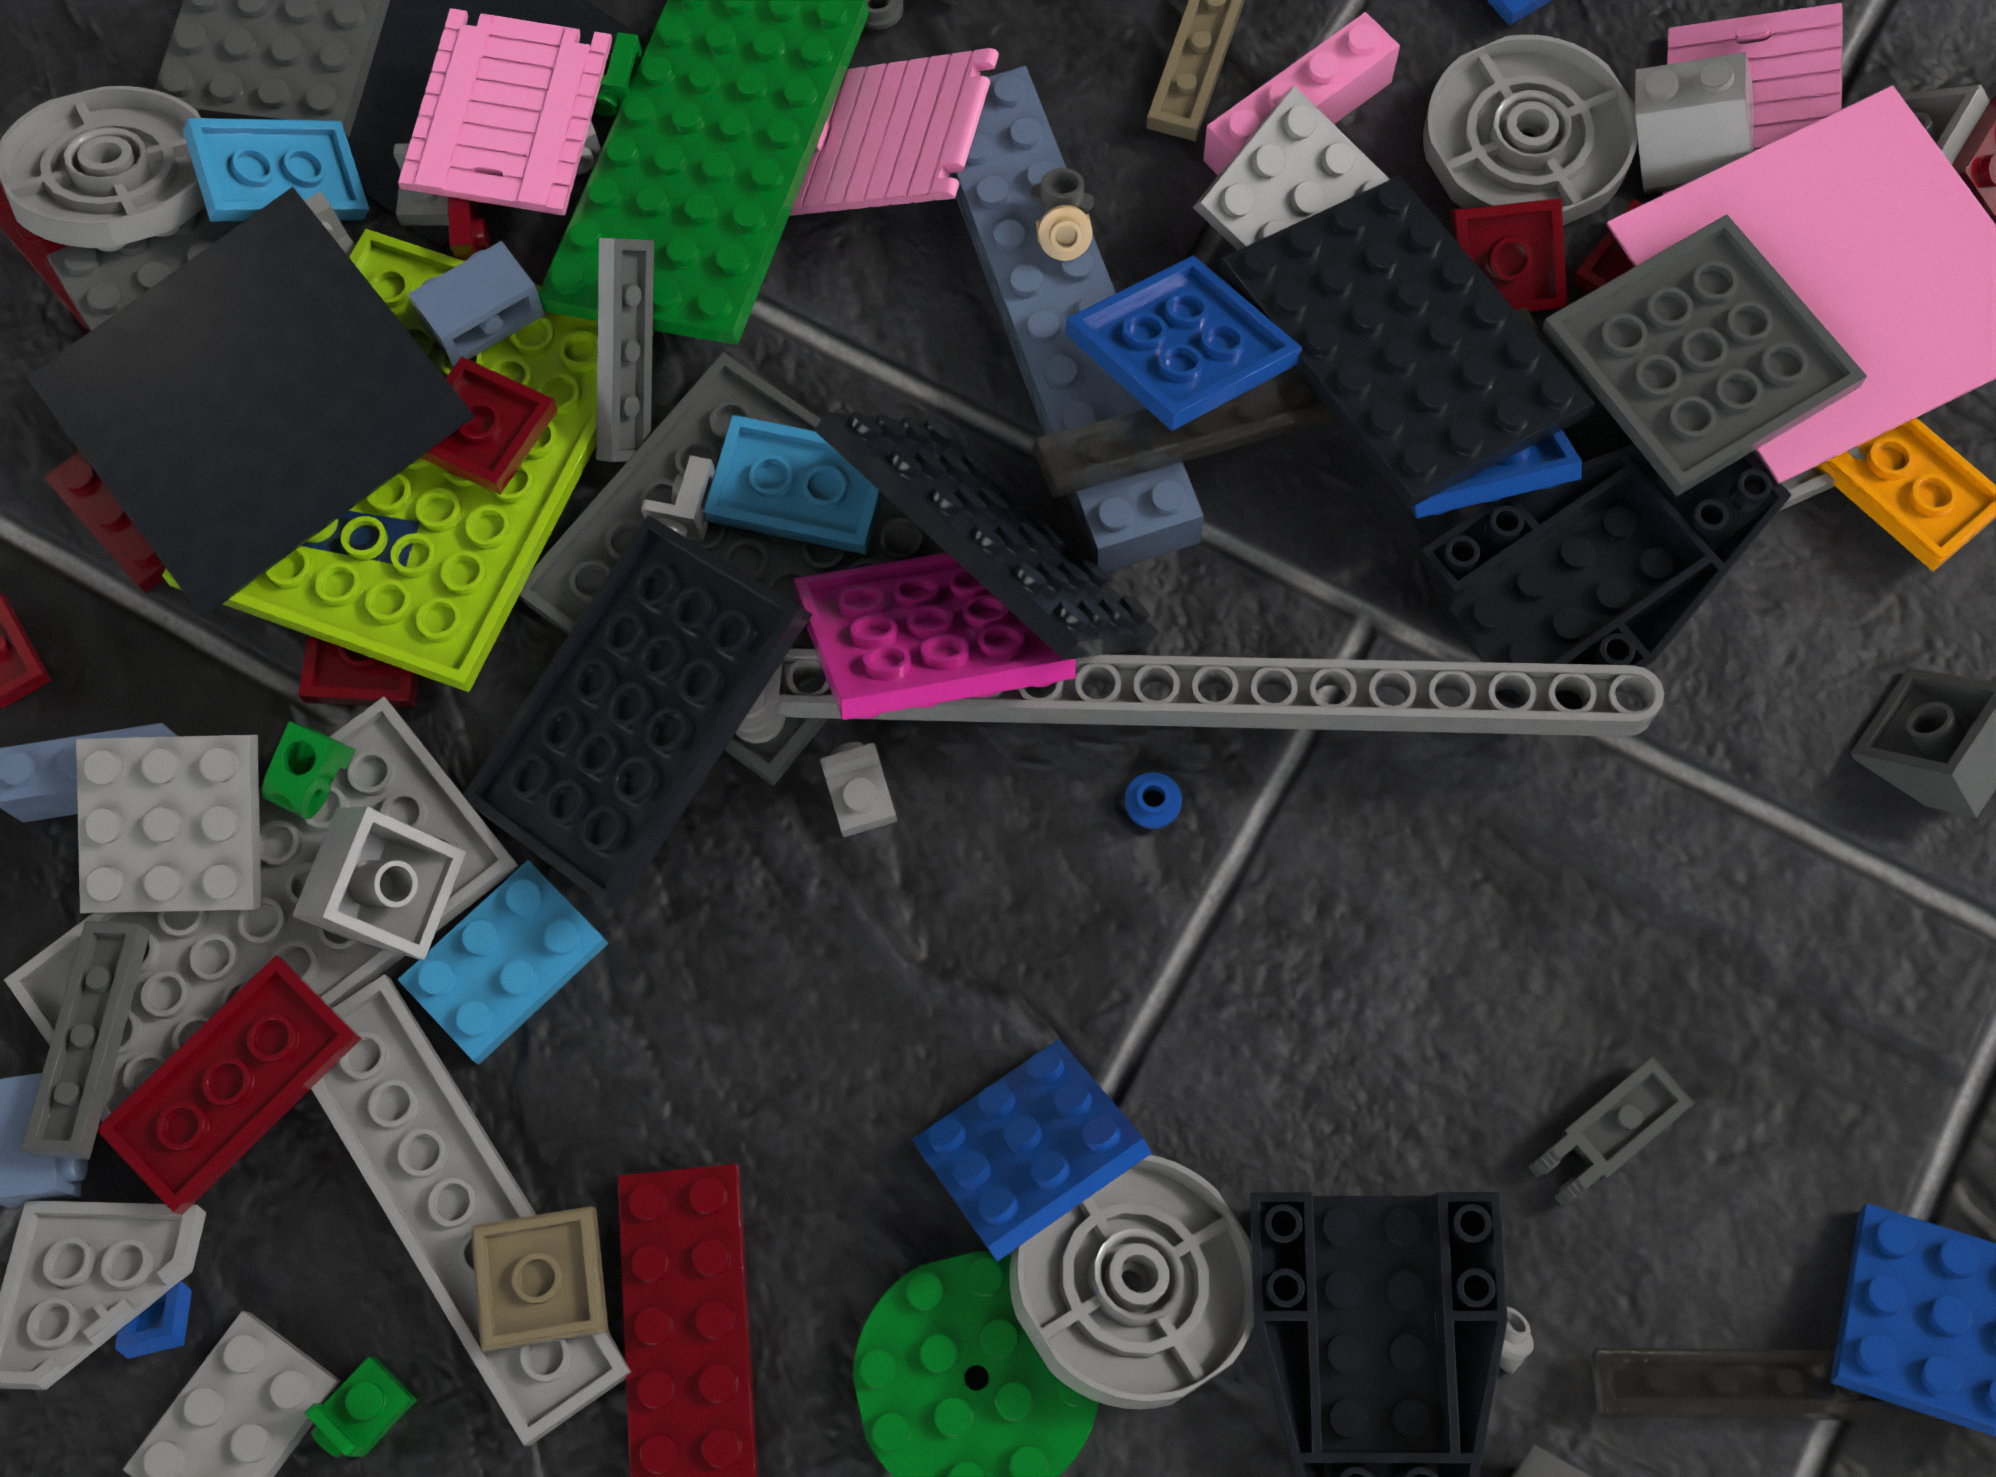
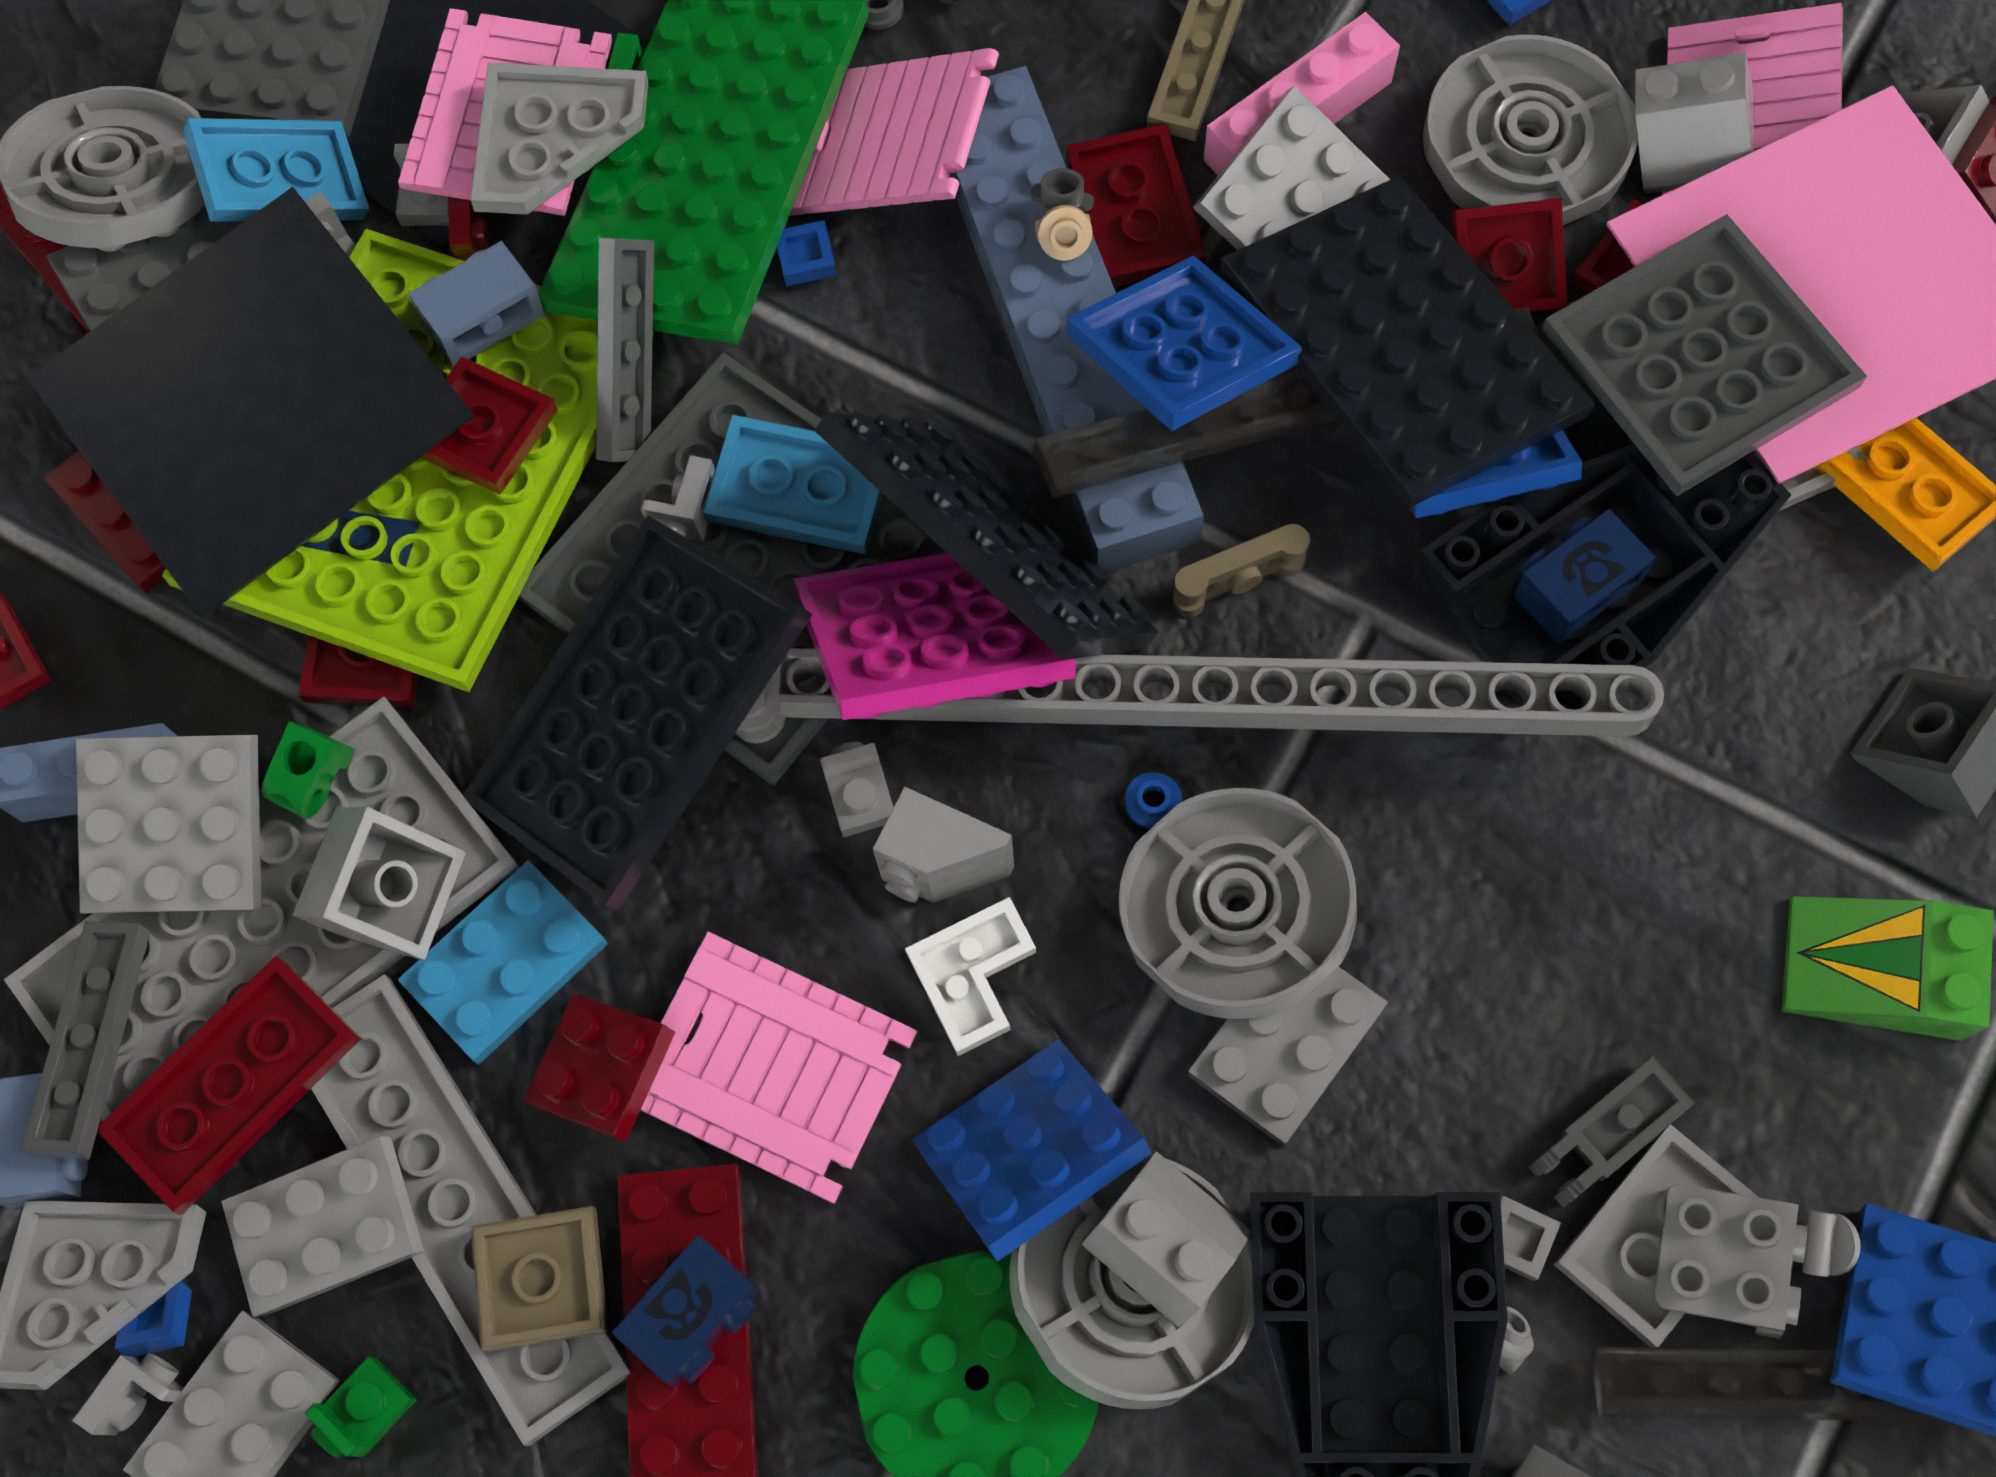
(121, 1393): none -> light grey bracket
(322, 1226): none -> light grey plate
(548, 129): none -> light grey plate
(599, 1067): none -> dark red plate
(688, 1313): none -> dark blue brick
(773, 1066): none -> bright pink door
(806, 253): none -> blue plate
(938, 850): none -> light grey slope
(955, 972): none -> white plate
(1139, 205): none -> dark red plate
(1168, 1240): none -> light grey slope
(1228, 849): none -> light grey piece
(1240, 568): none -> dark tan plate
(1284, 1061): none -> light grey plate
(1526, 1238): none -> light grey plate
(1582, 575): none -> dark blue brick
(1621, 1243): none -> light grey plate
(1730, 1258): none -> light grey bracket
(1830, 1244): none -> light grey plate
(1890, 964): none -> bright green slope

